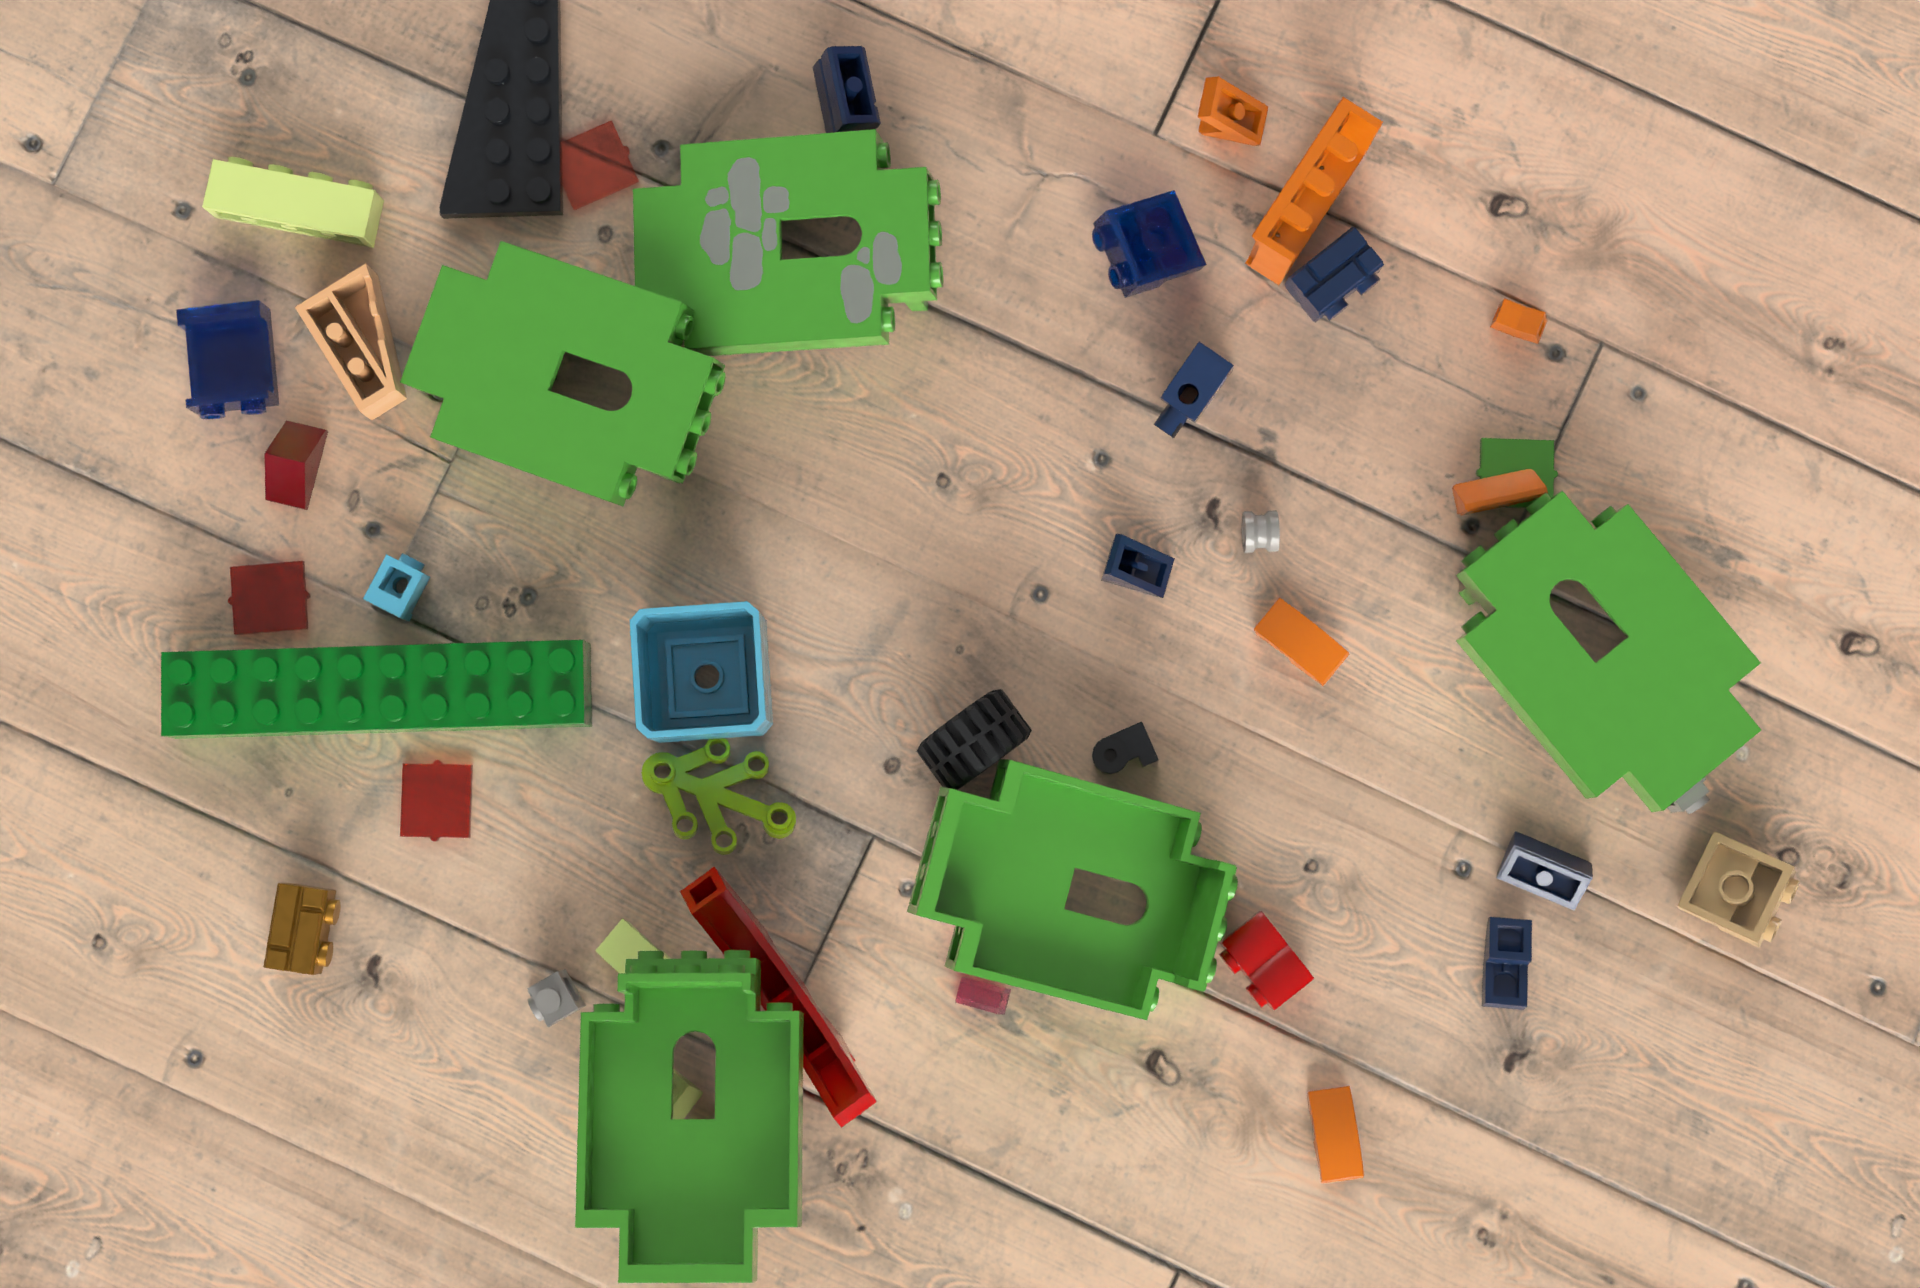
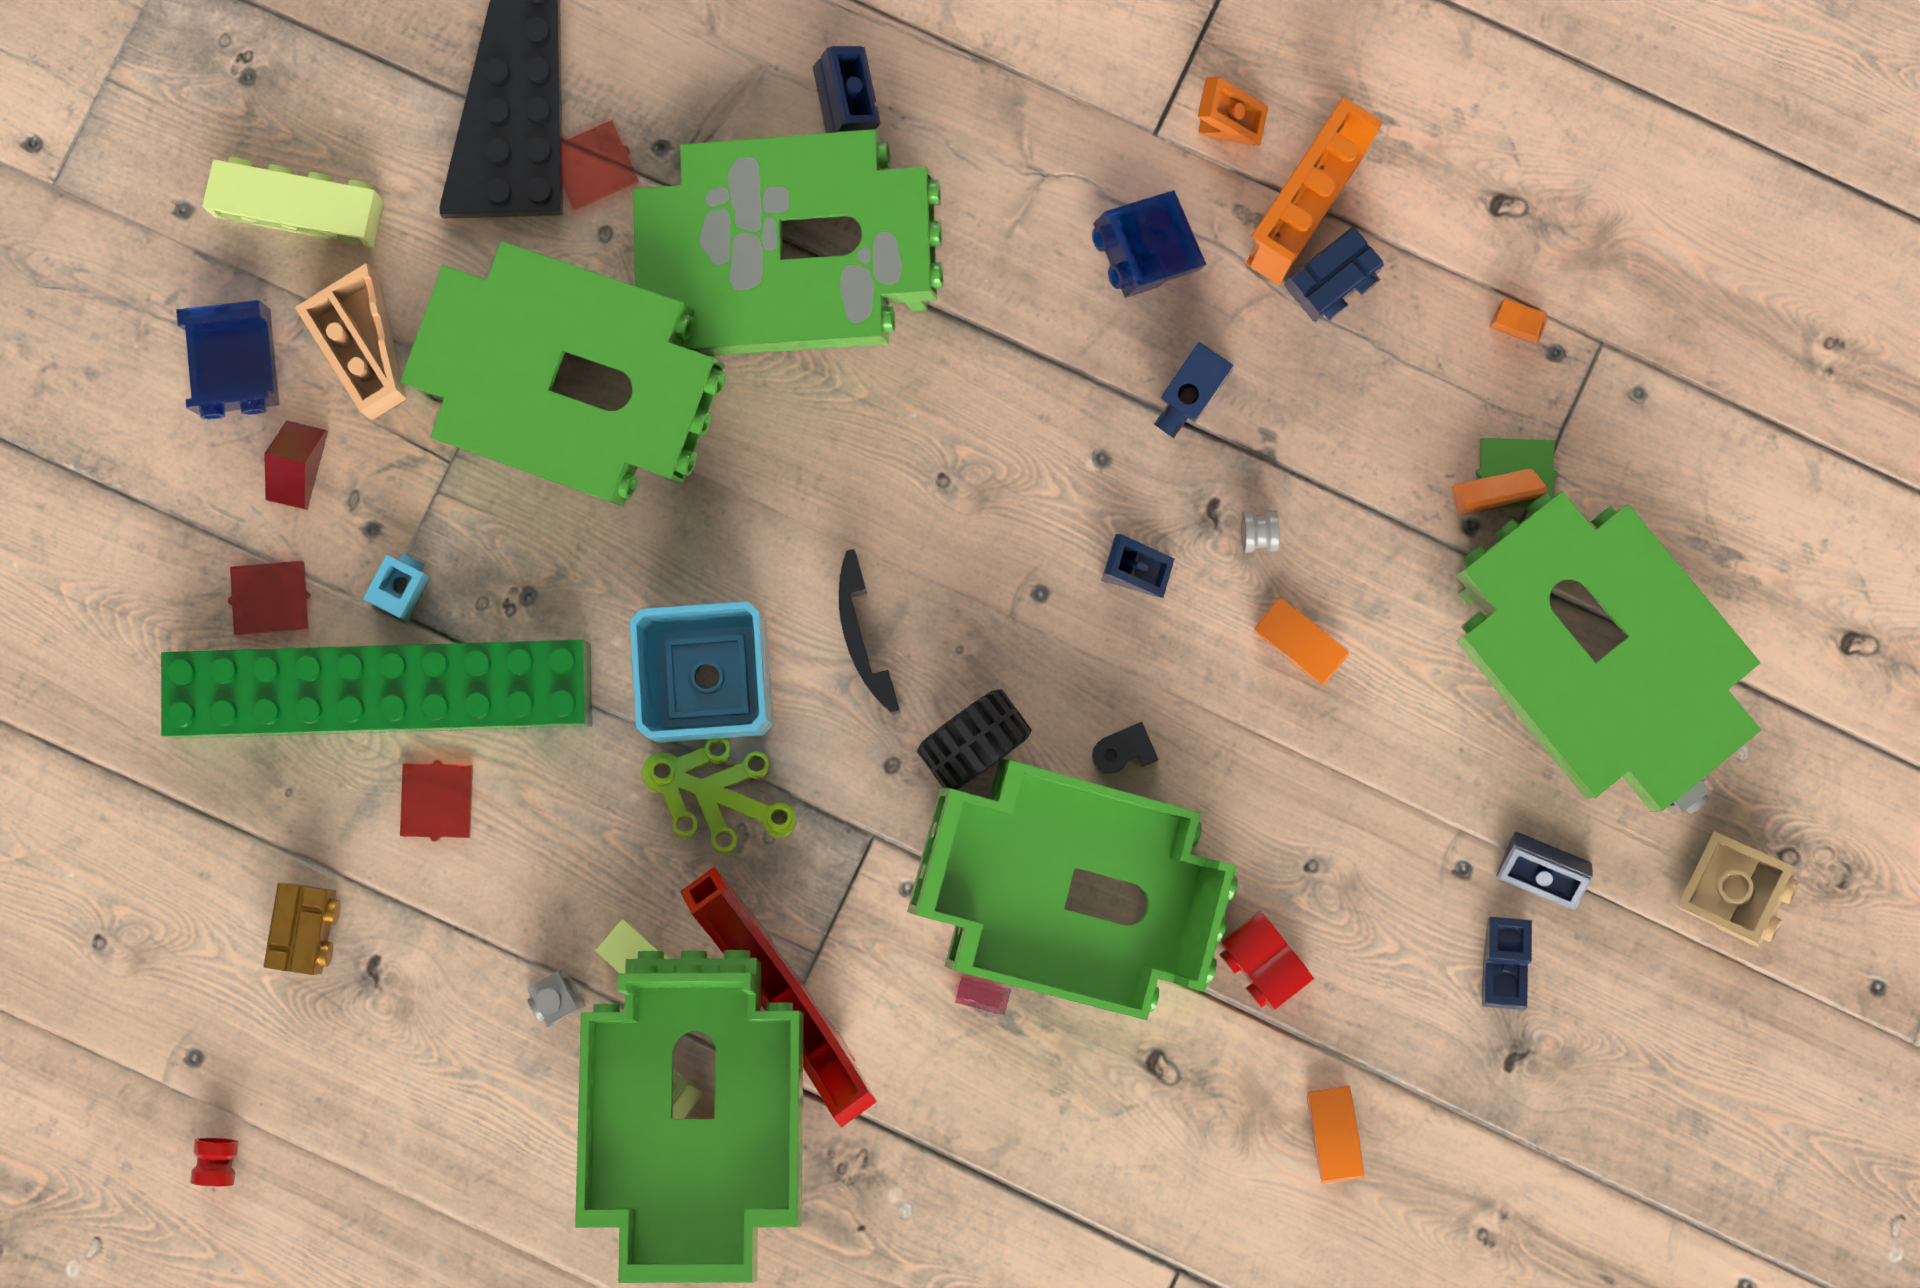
(218, 1169): none -> red wheel
(850, 586): none -> black slope

